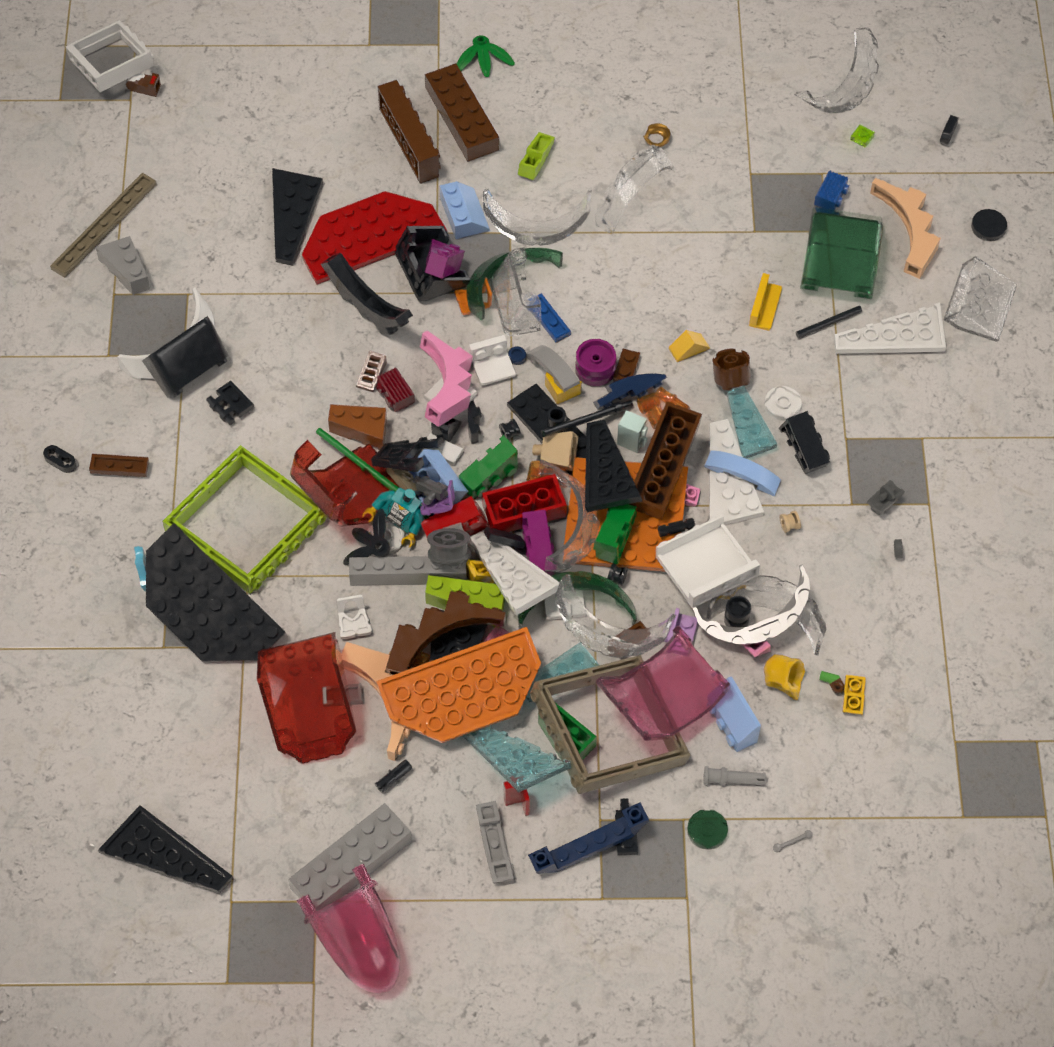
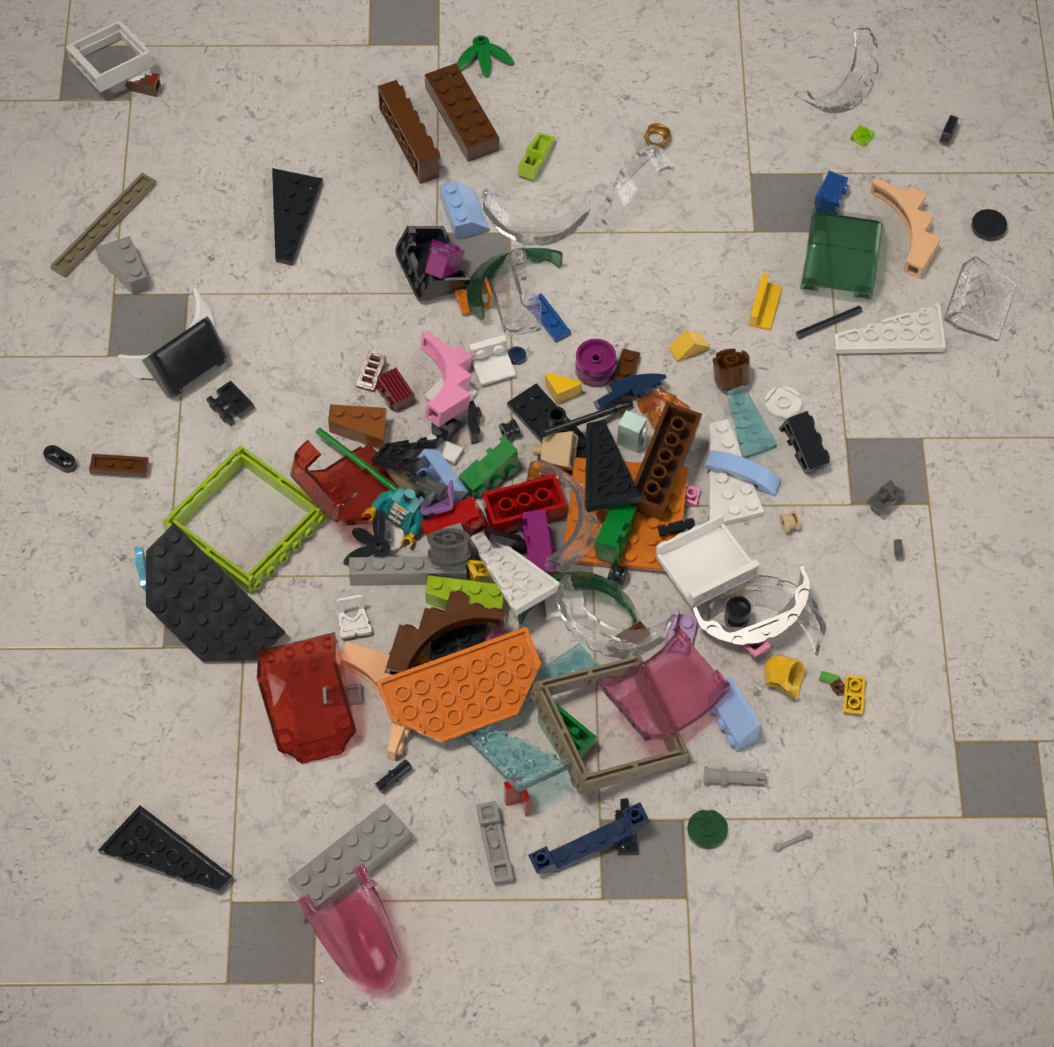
(365, 231): red plate -> none
(368, 303): black arch -> none
(555, 366): light grey slope -> none

